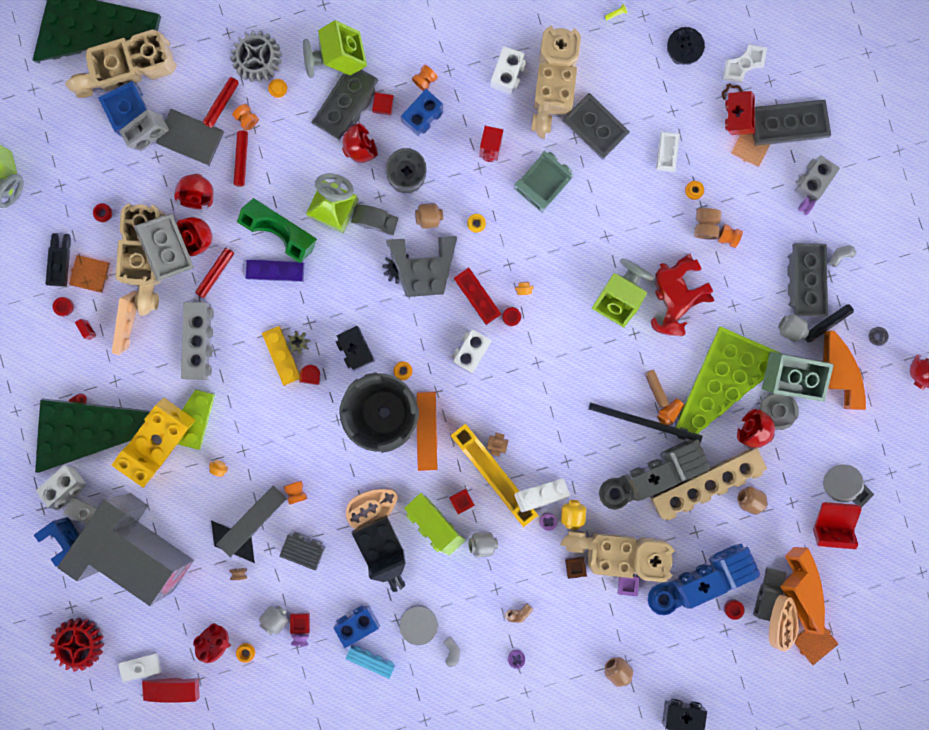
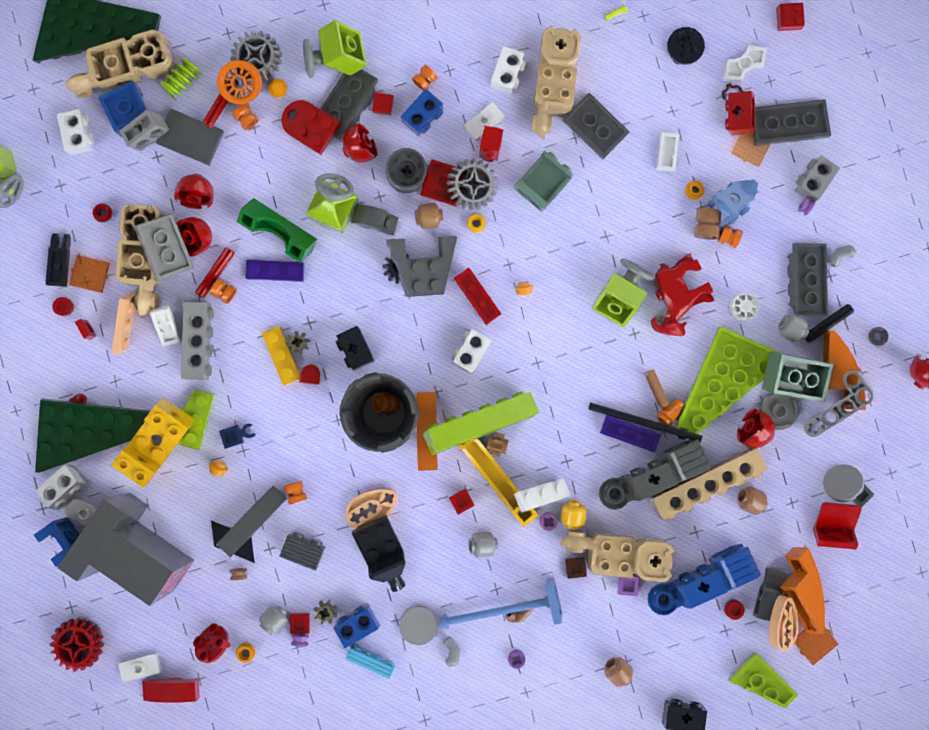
(71, 133): none -> white brick
(165, 325): none -> white plate
(179, 78): none -> lime piece
(223, 291): none -> orange wheel
(227, 94): none -> orange wheel
(234, 435): none -> dark blue plate
(240, 158): red axle -> none
(311, 125): none -> red plate
(320, 613): none -> olive gear
(384, 403): none -> orange wheel
(398, 366): light orange plate -> none
(433, 525): lime wedge -> none
(435, 183): none -> red tile
(473, 167): none -> light grey gear
(480, 423): none -> lime brick
(489, 116): none -> white plate
(511, 316): red tile -> none
(551, 601): none -> medium blue tile
(630, 433): none -> dark purple plate
(744, 306): none -> white wheel
(745, 192): none -> medium blue piece
(762, 680): none -> lime wing
(790, 16): none -> red piece
(838, 408): none -> light grey beam

